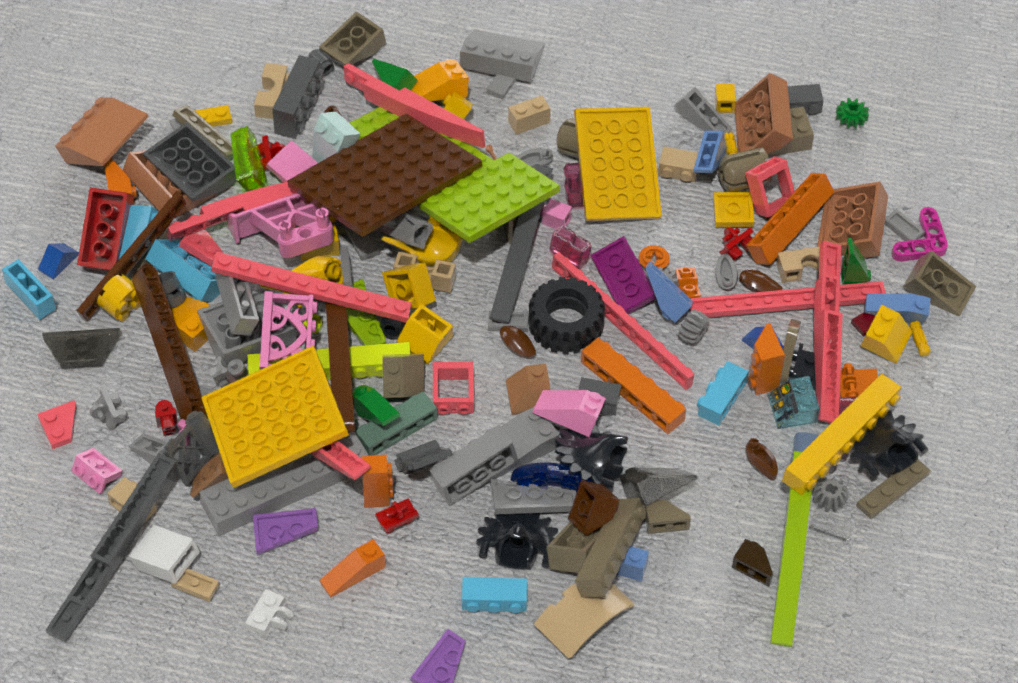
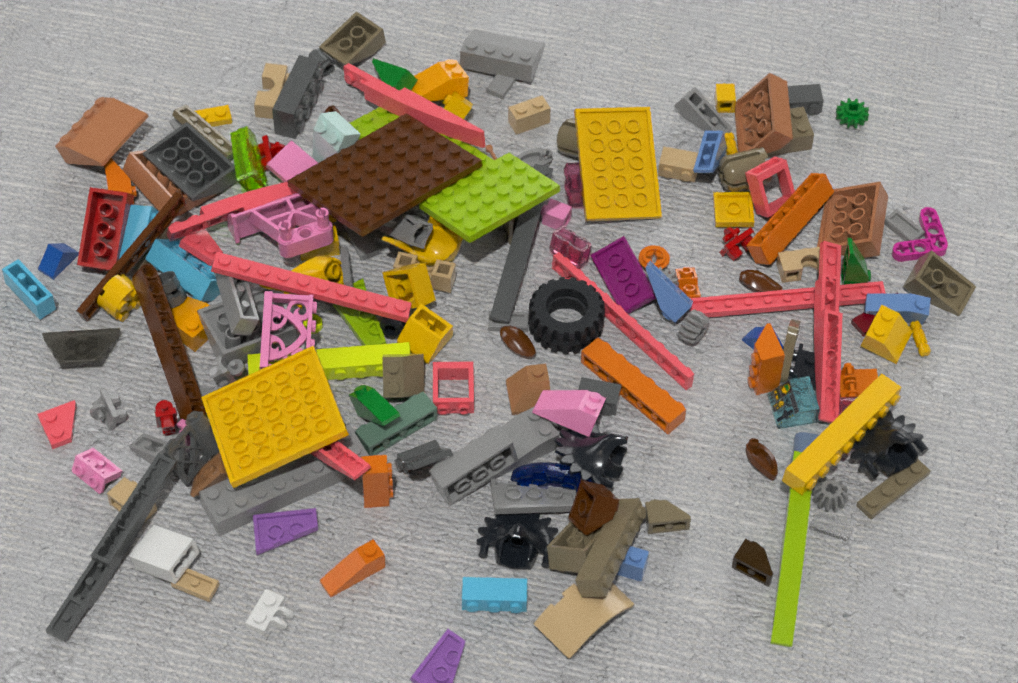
(340, 362): reddish brown beam -> none
(396, 515): red hips -> none
(653, 483): clear smoke slope -> none
(722, 393): medium azure brick -> none
(726, 272): light grey arm -> none

